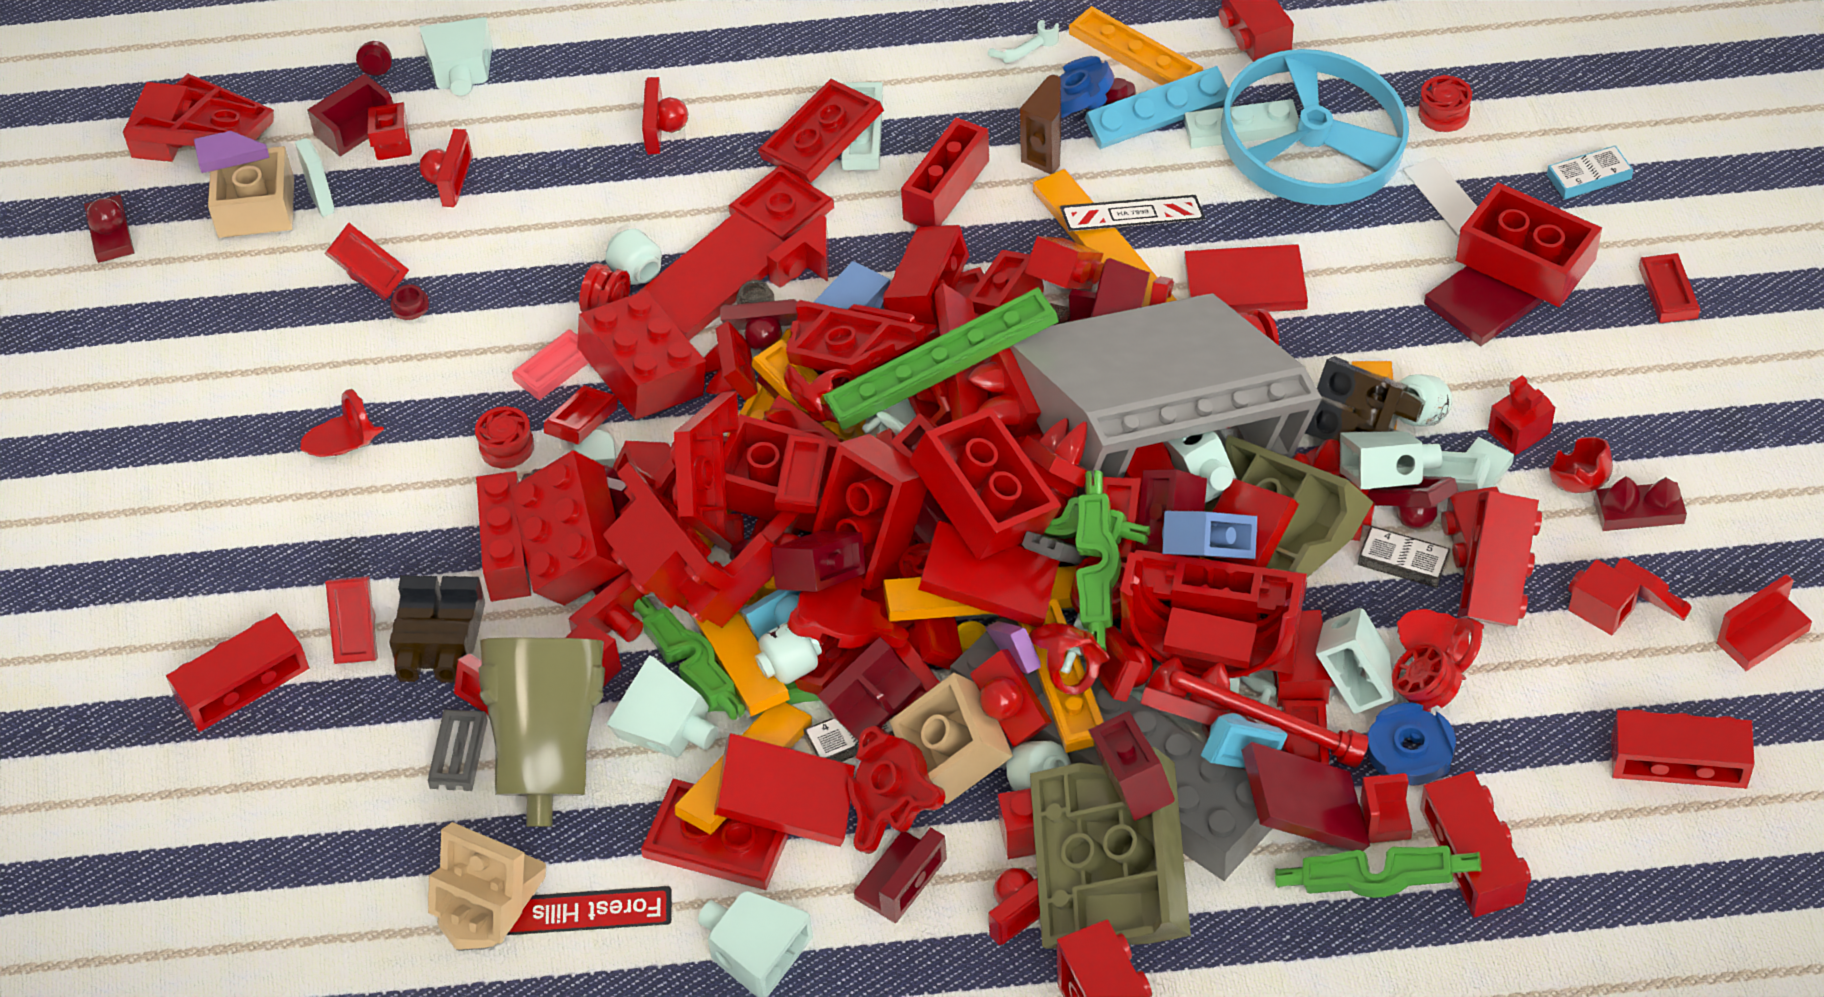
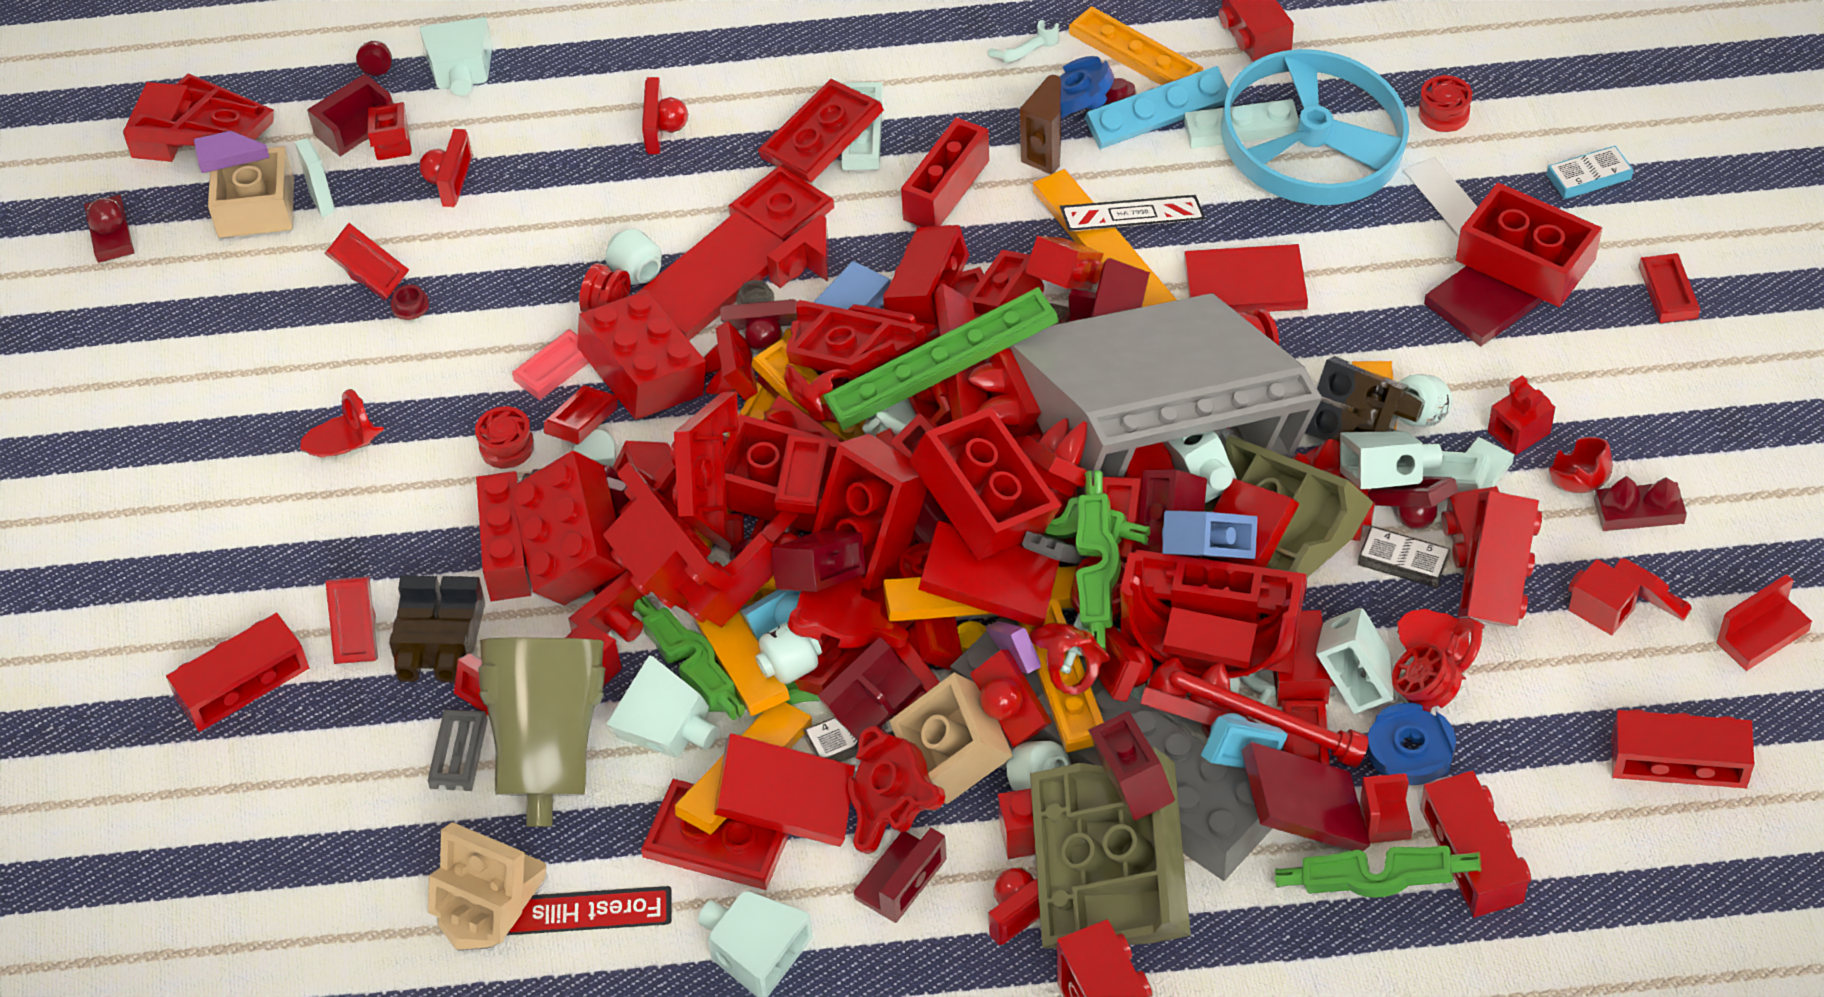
(1161, 290): red tile -> none

